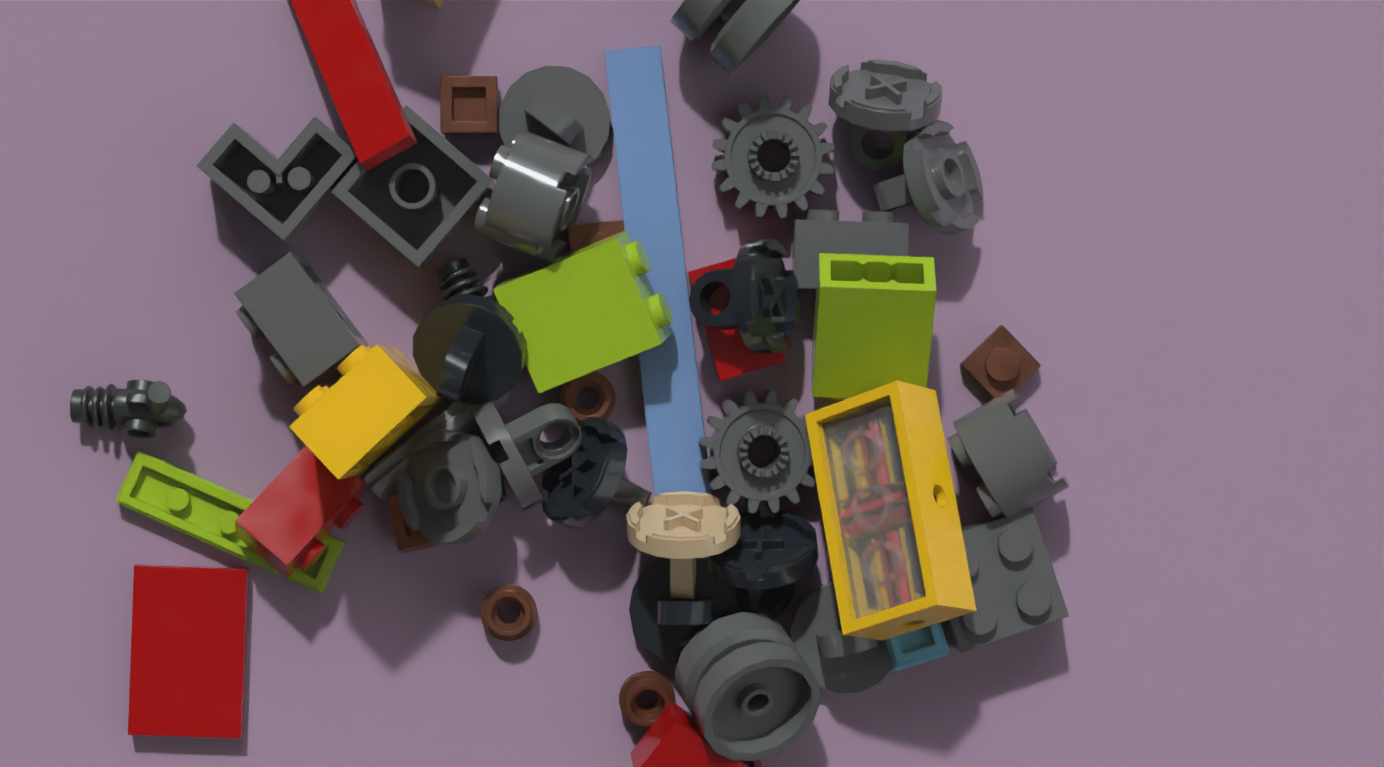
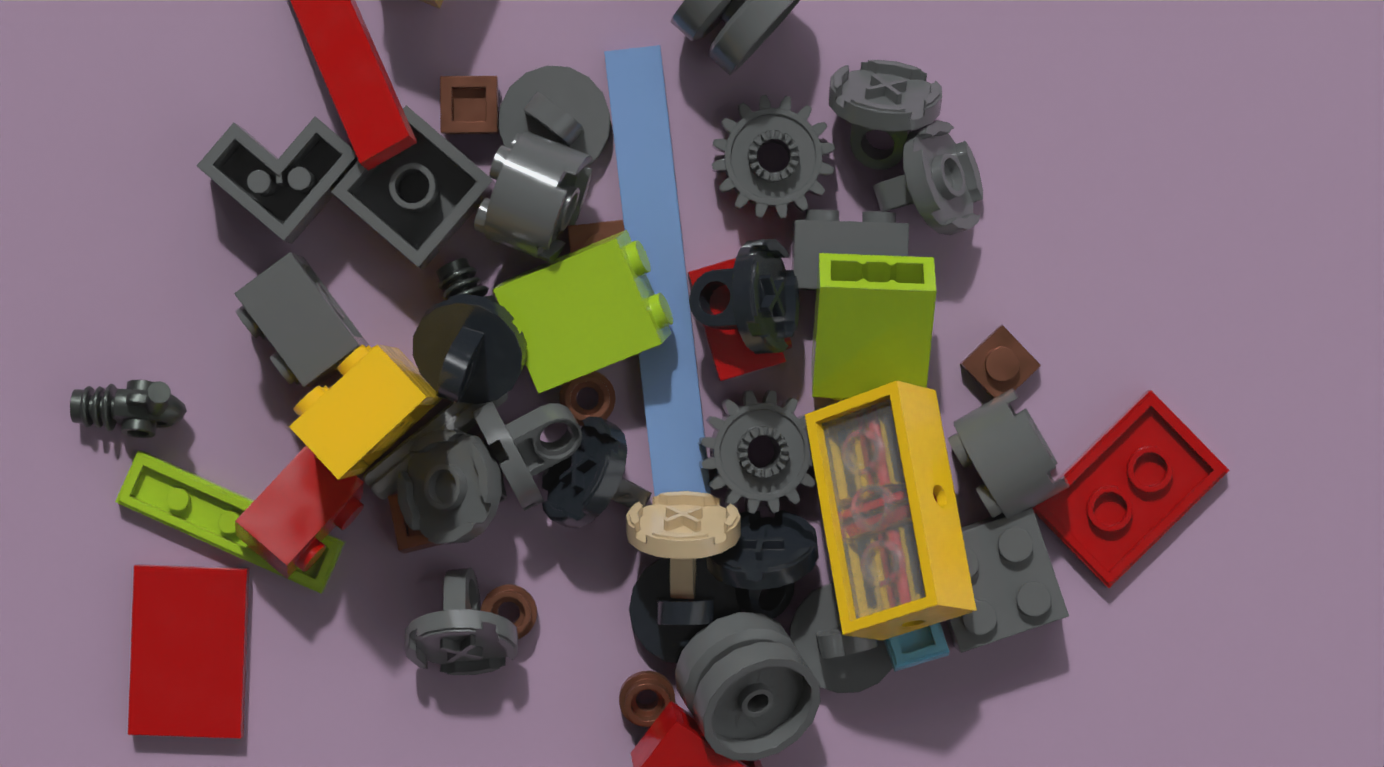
(461, 634): none -> dark grey tile
(1130, 488): none -> red tile

